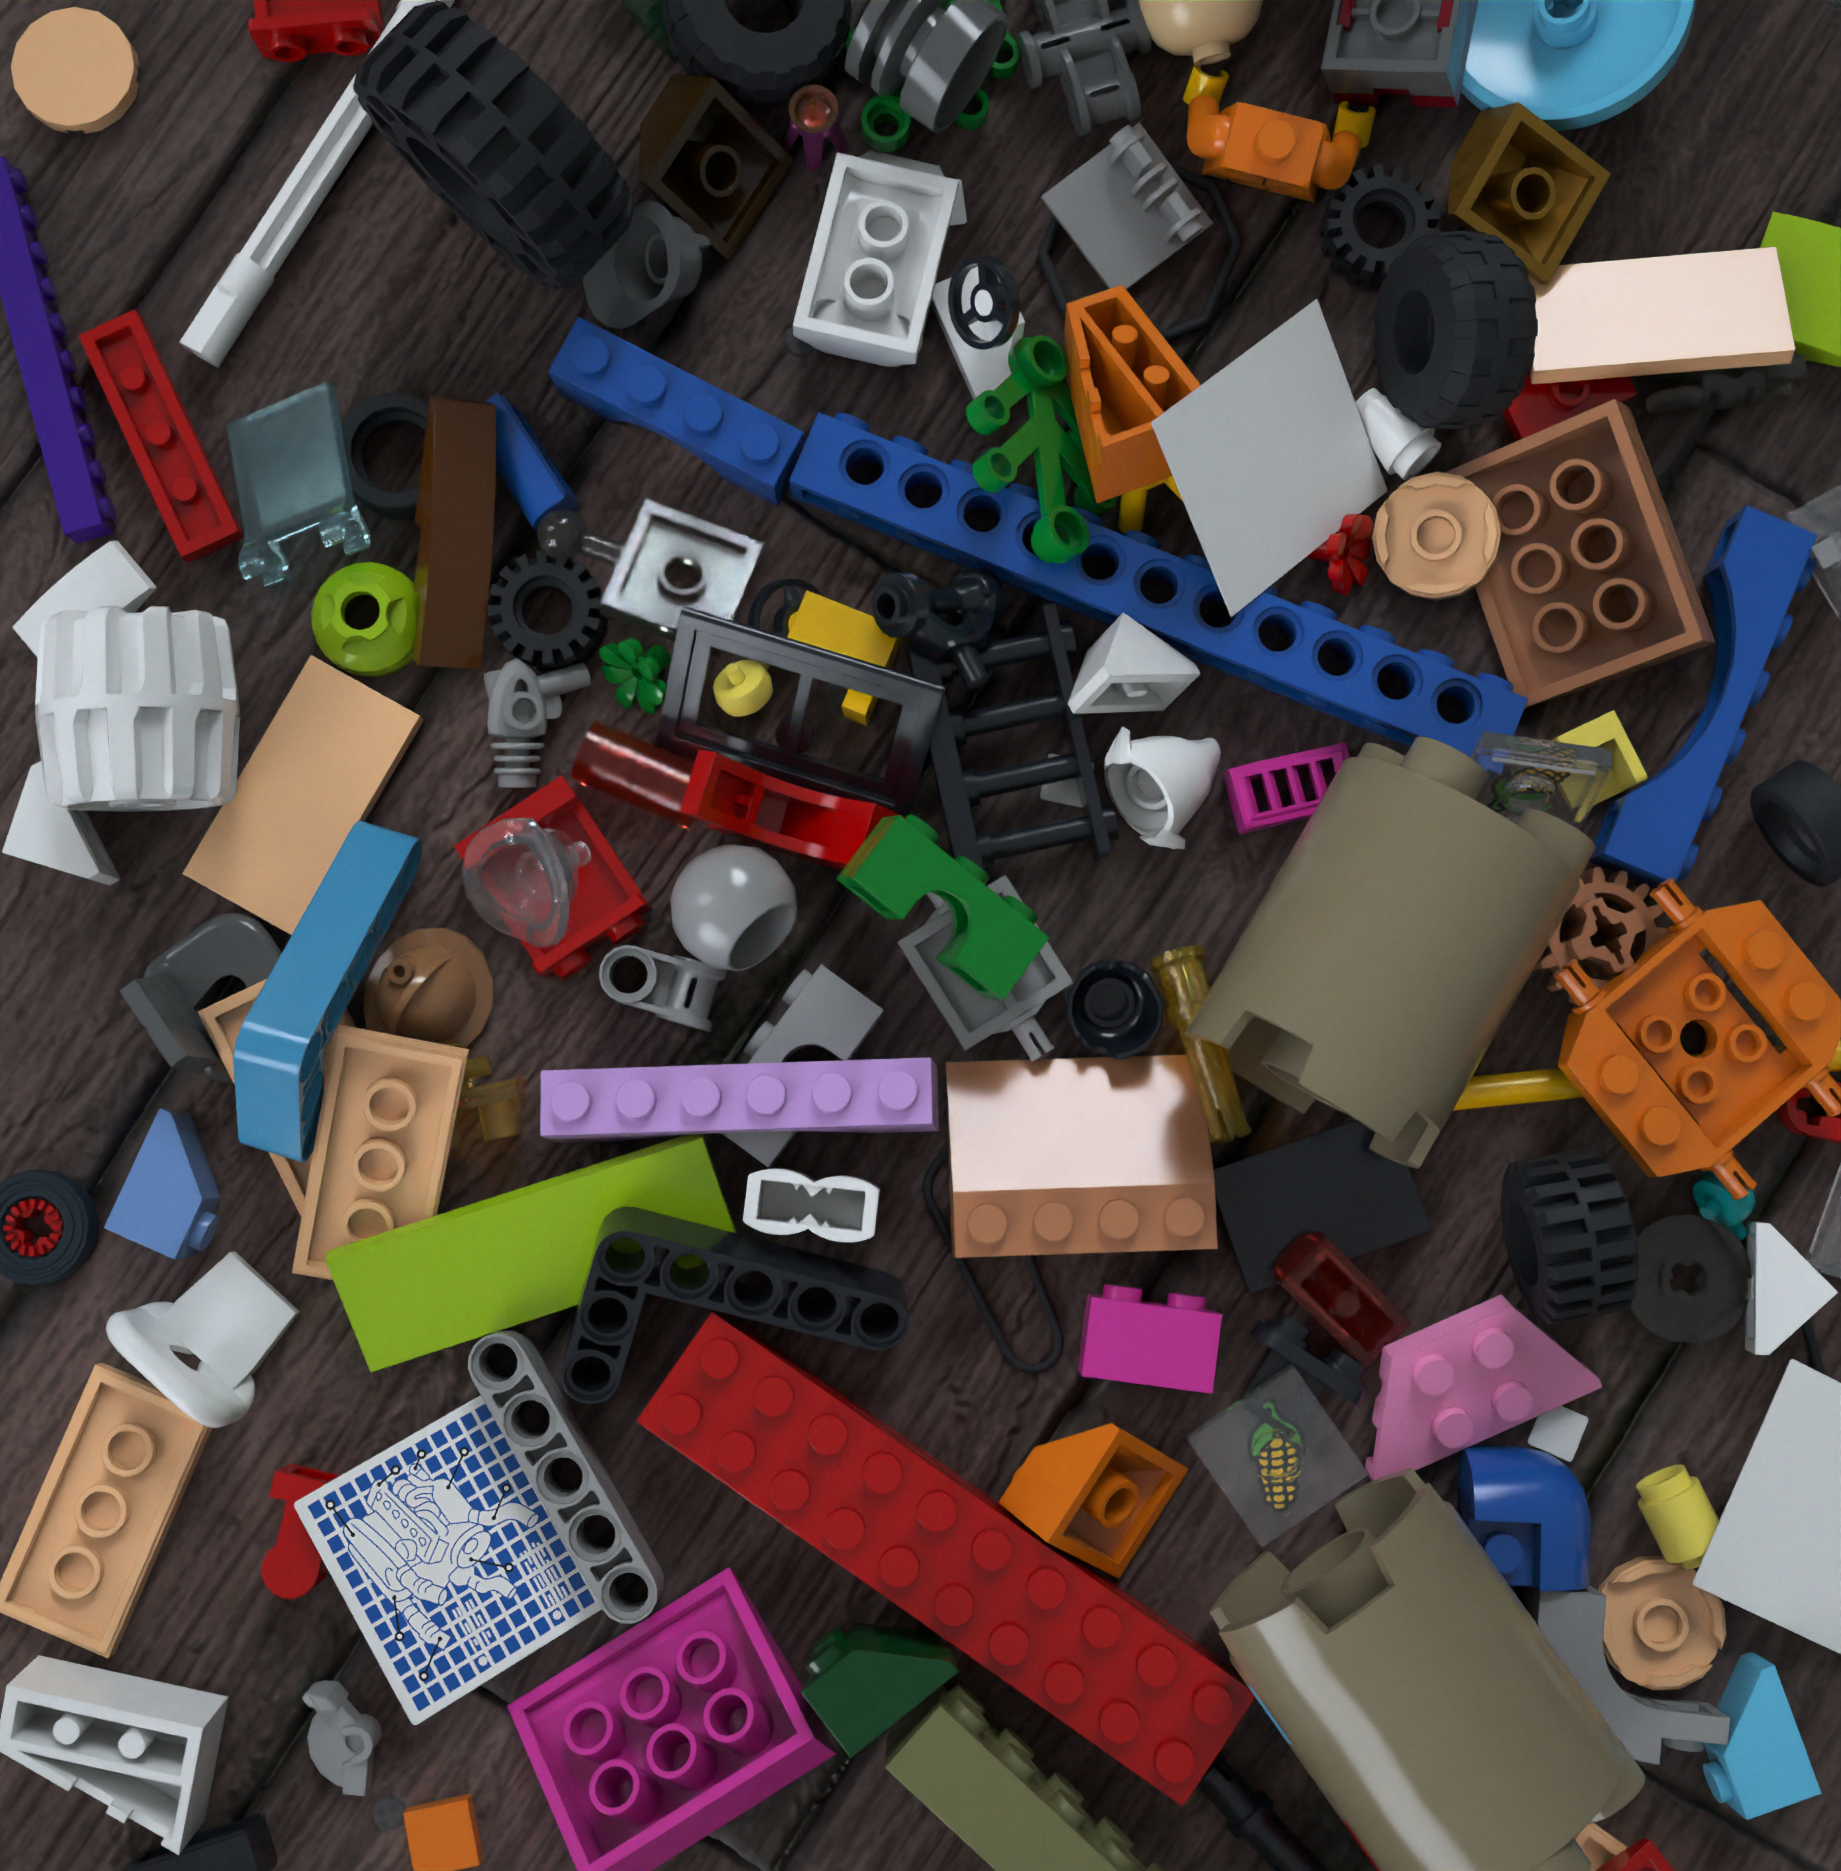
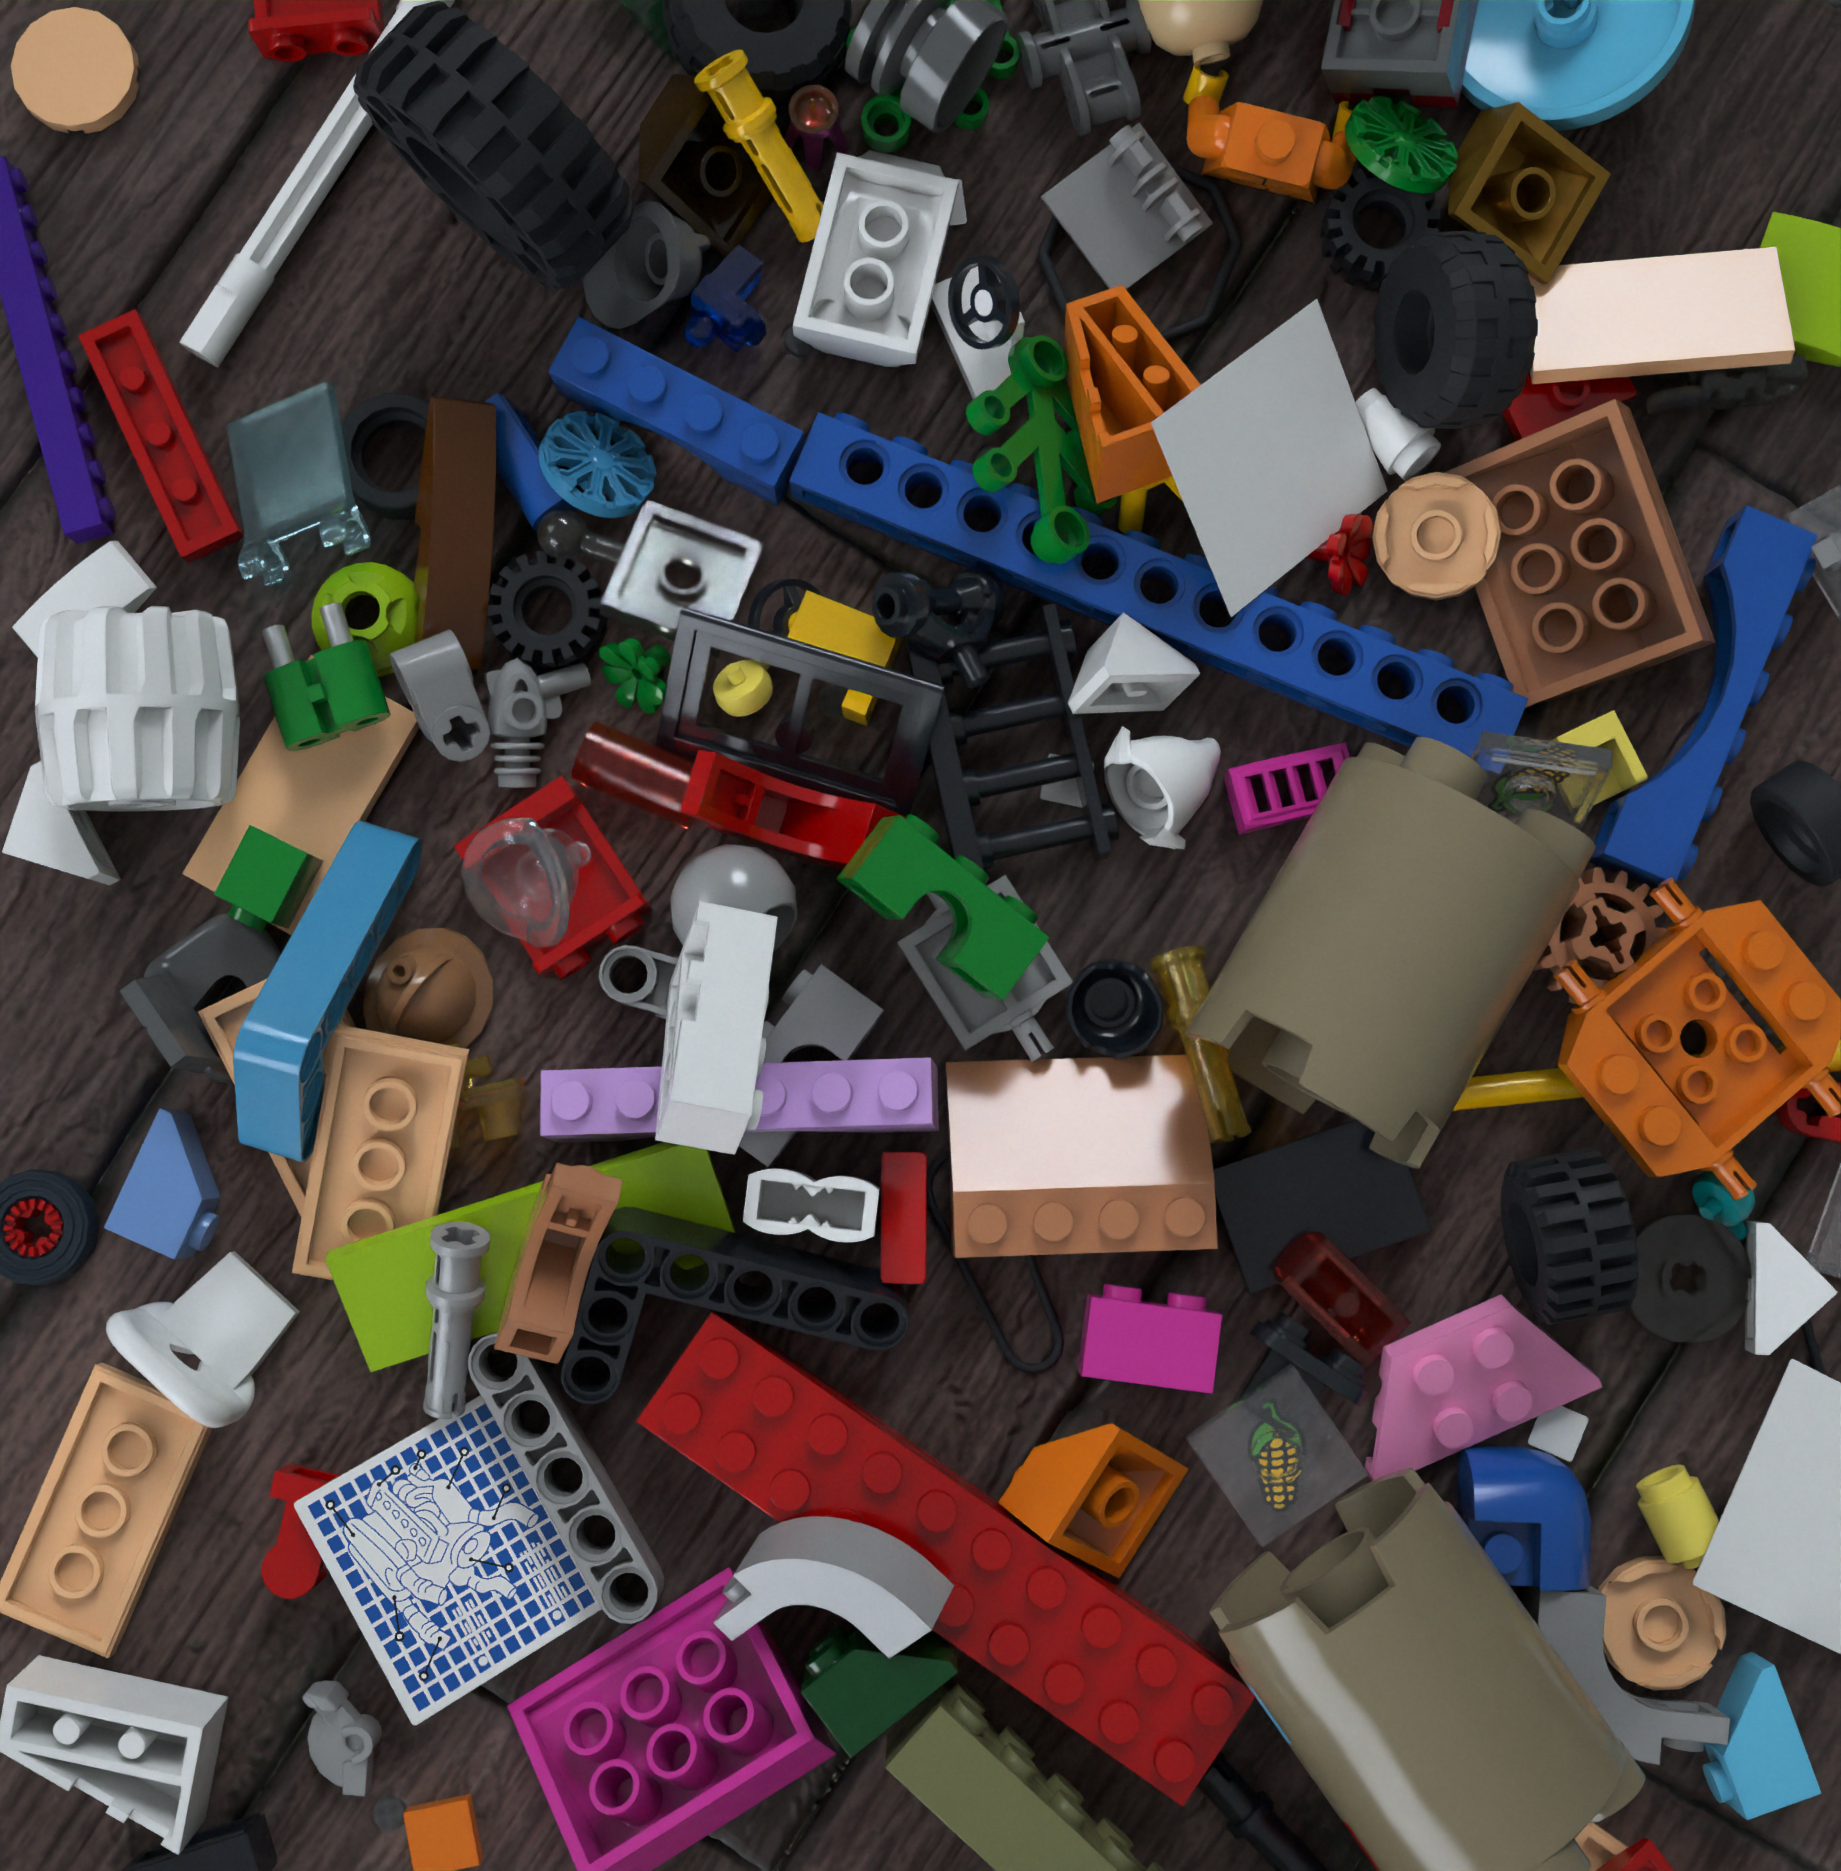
(266, 880): none -> green brick
(327, 693): none -> green piece
(441, 687): none -> light grey piece
(454, 1295): none -> light grey pin
(555, 1261): none -> nougat arch
(597, 464): none -> dark azure wheel
(716, 1030): none -> white wedge
(720, 307): none -> clear blue piece
(752, 122): none -> yellow pin
(841, 1568): none -> light grey arch
(903, 1217): none -> red slope
(1400, 145): none -> green wheel

